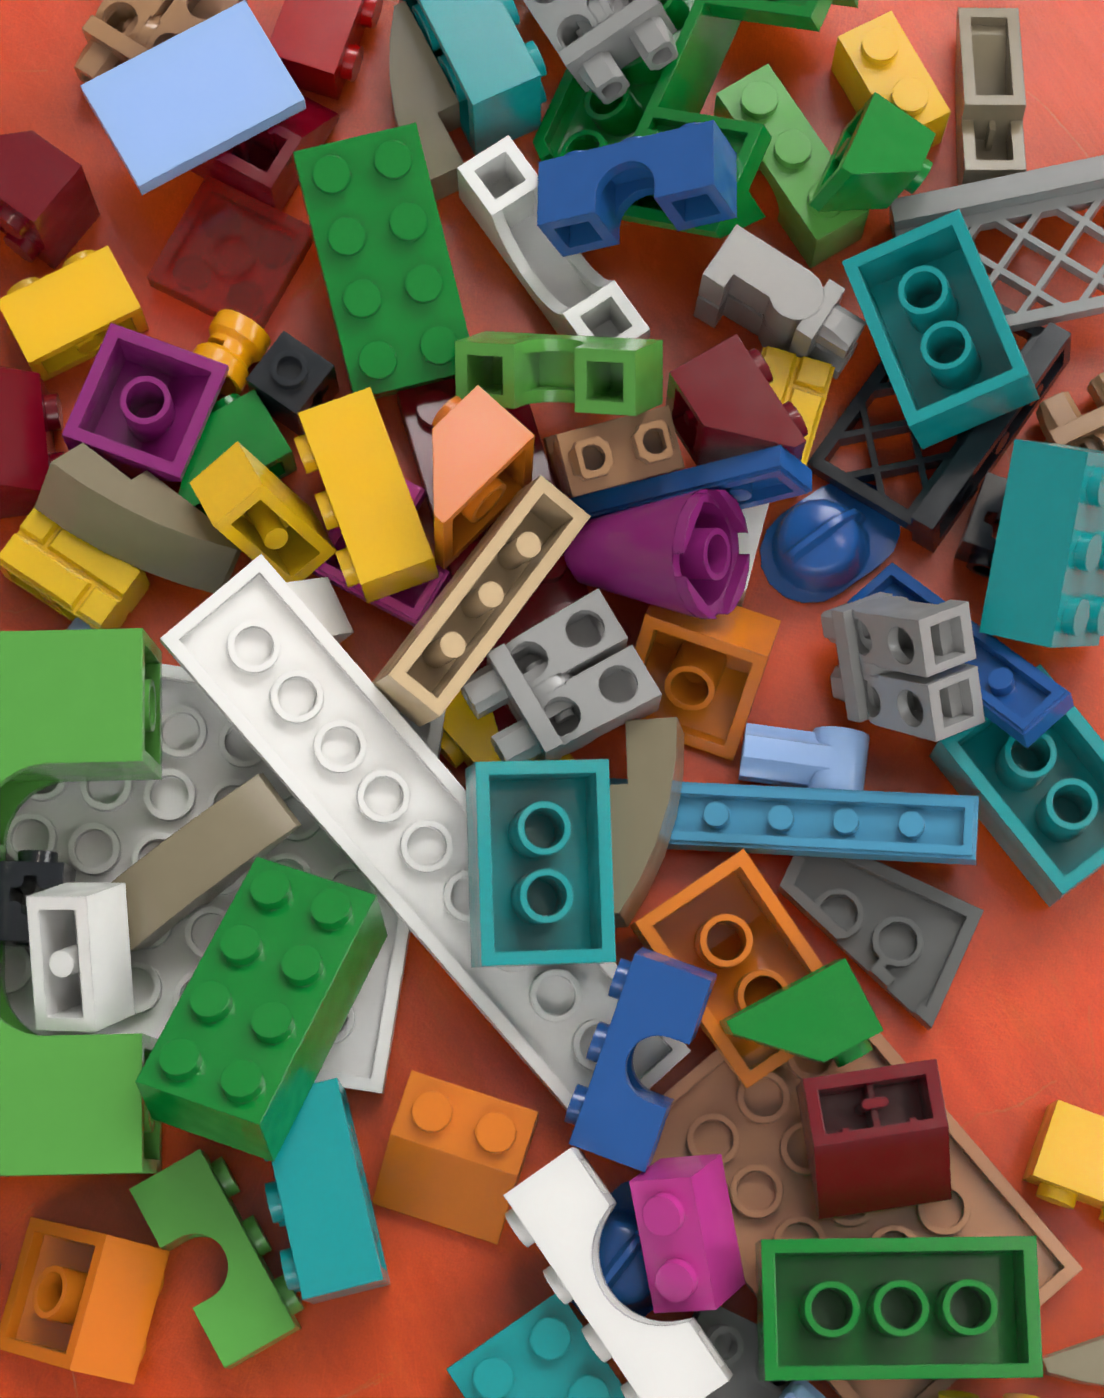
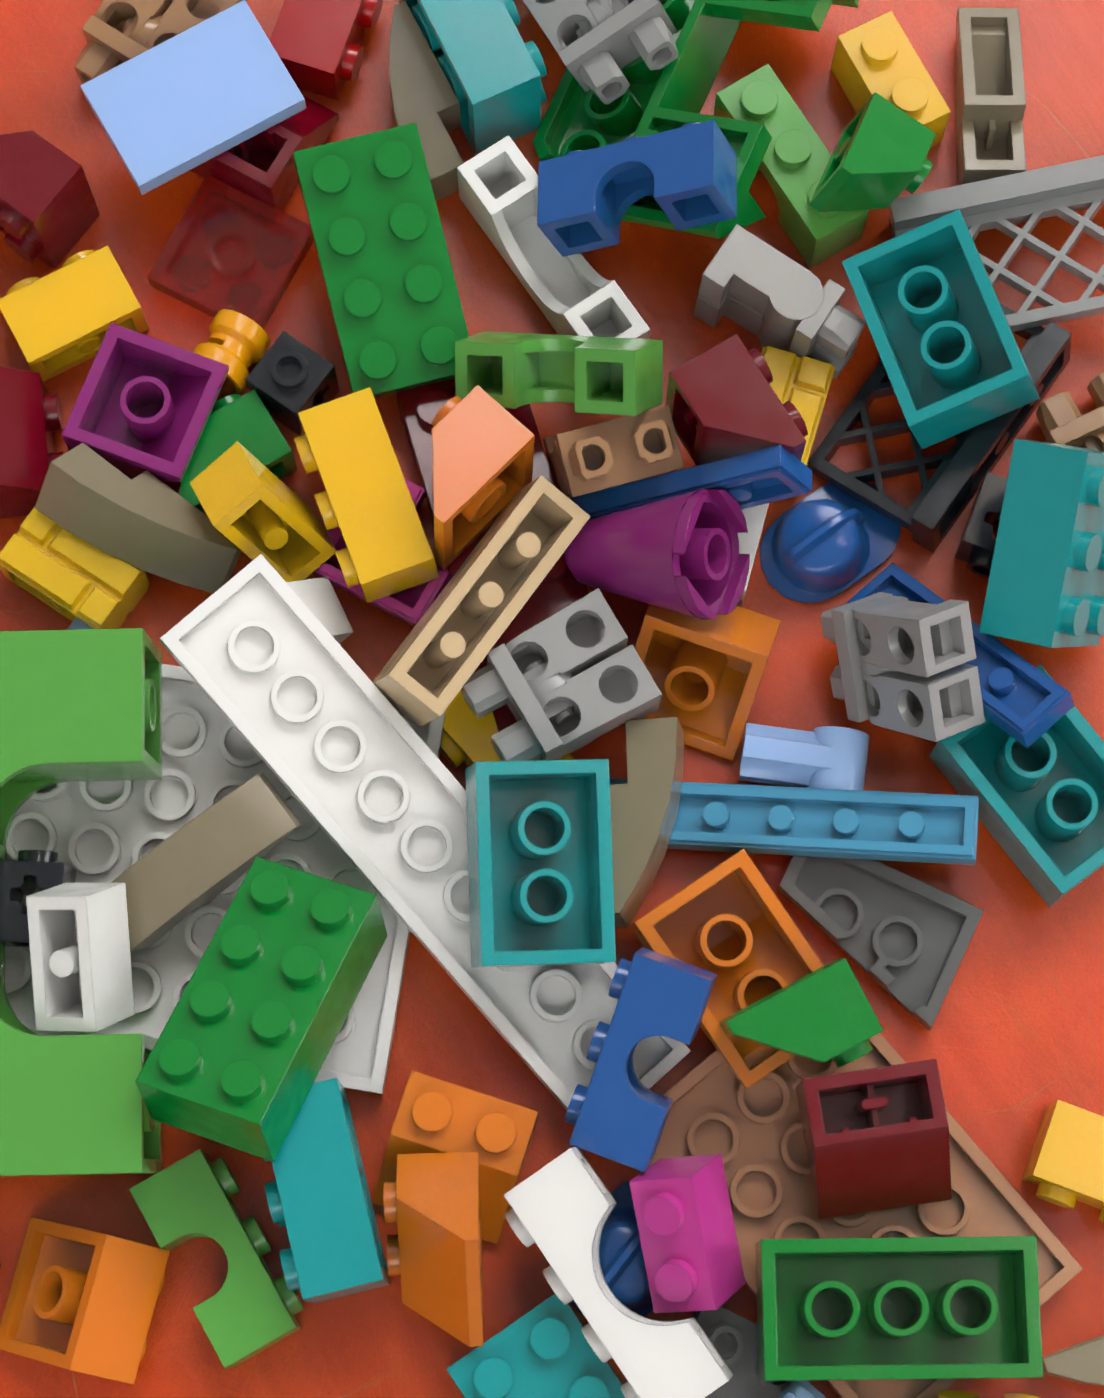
(438, 1240): none -> orange slope

